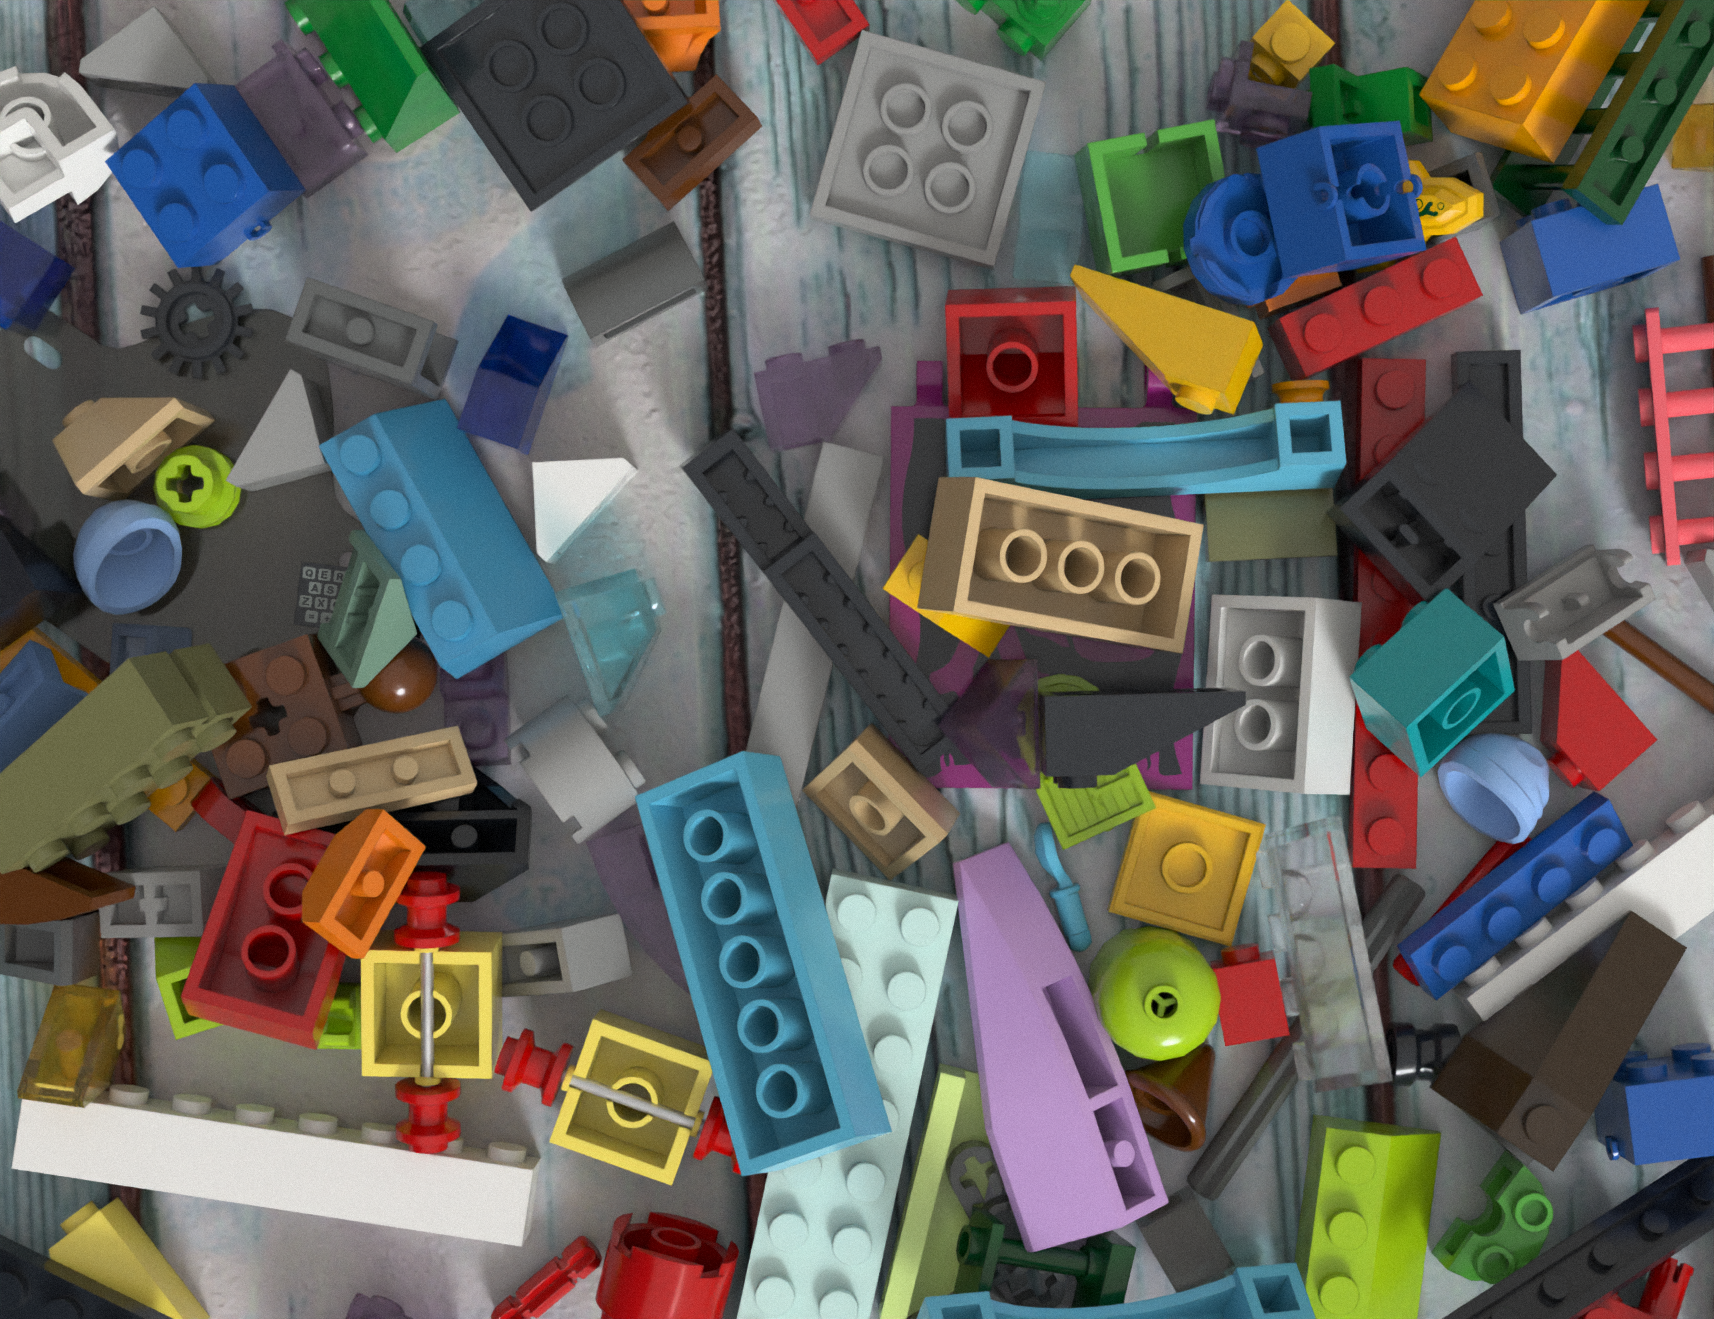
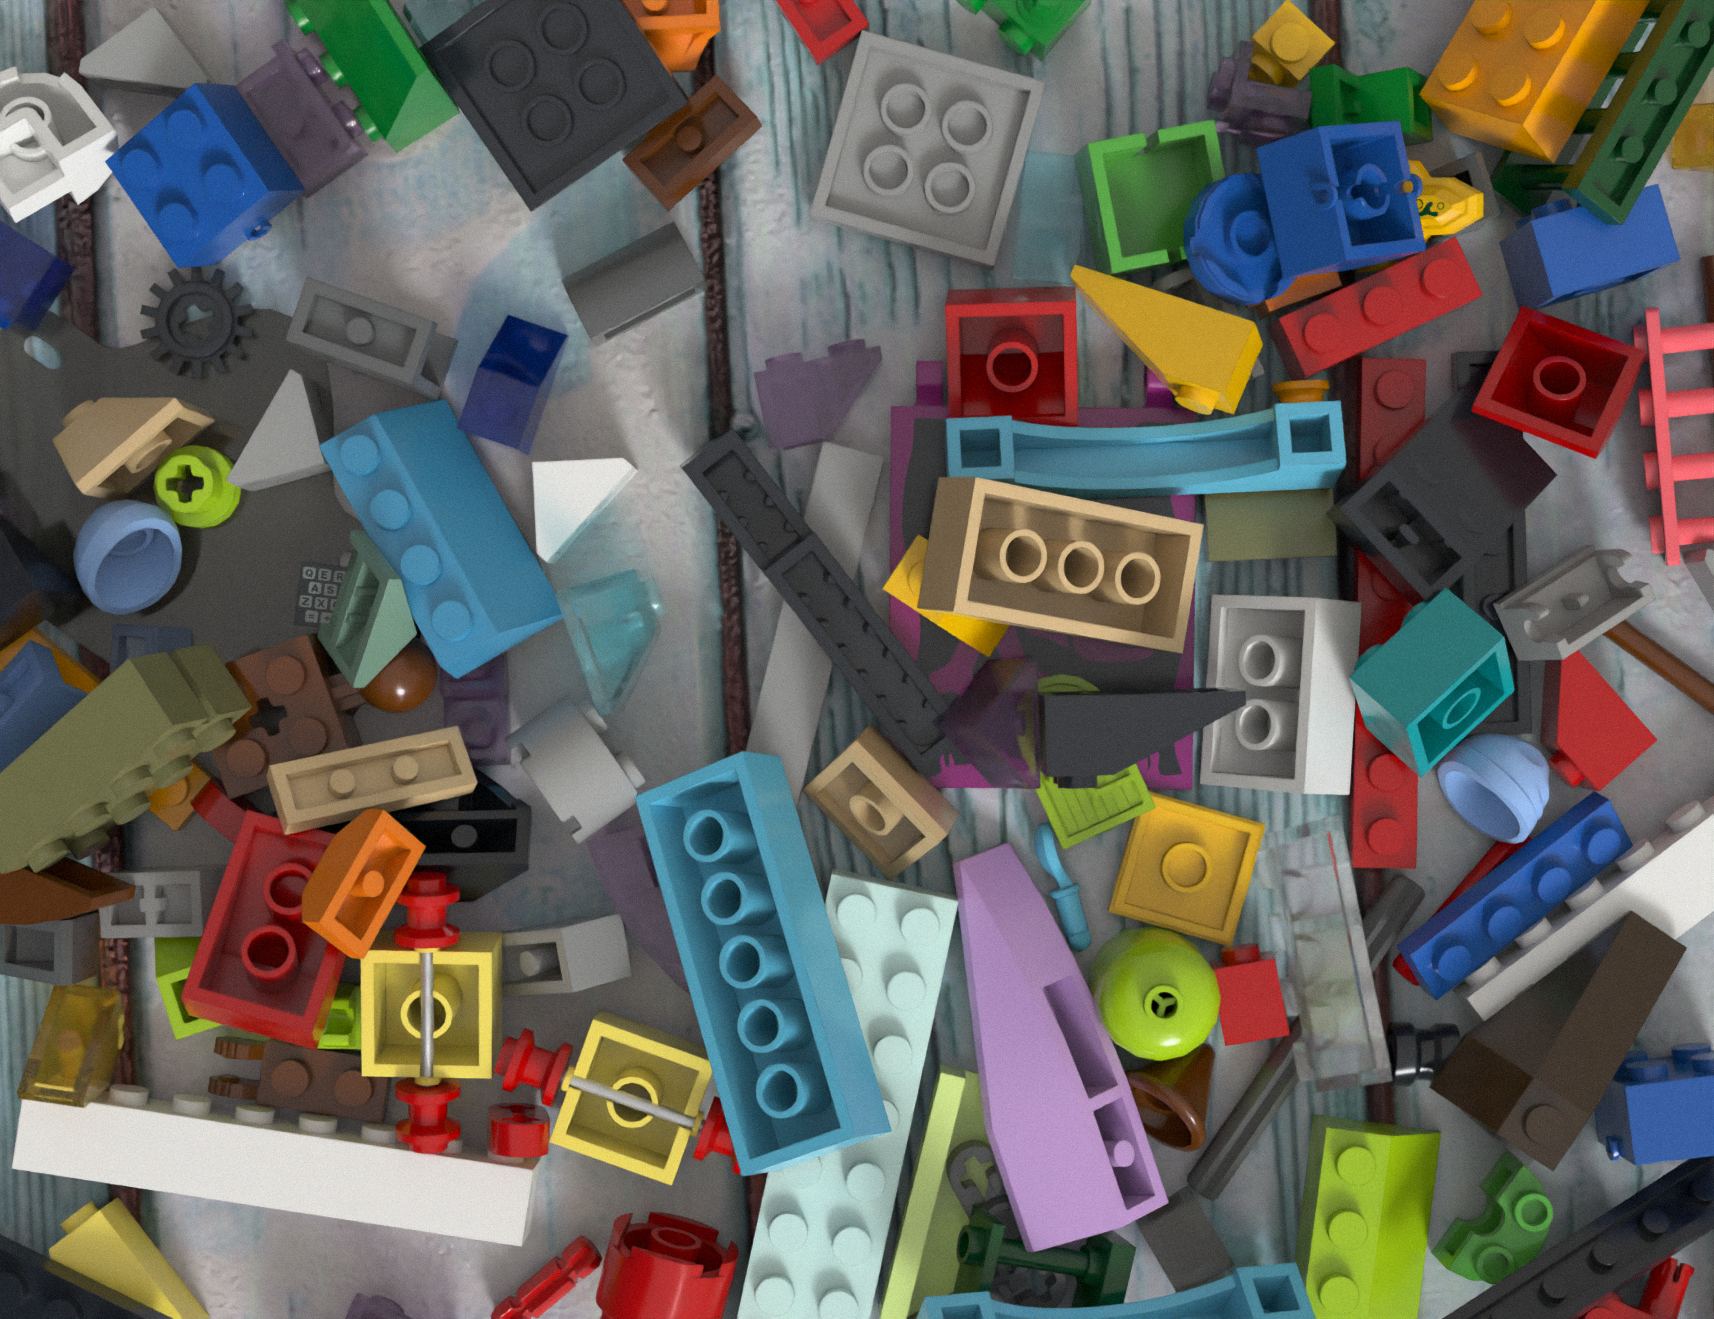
(304, 1079): none -> reddish brown hinge
(518, 1130): none -> red beam
(1559, 382): none -> red slope

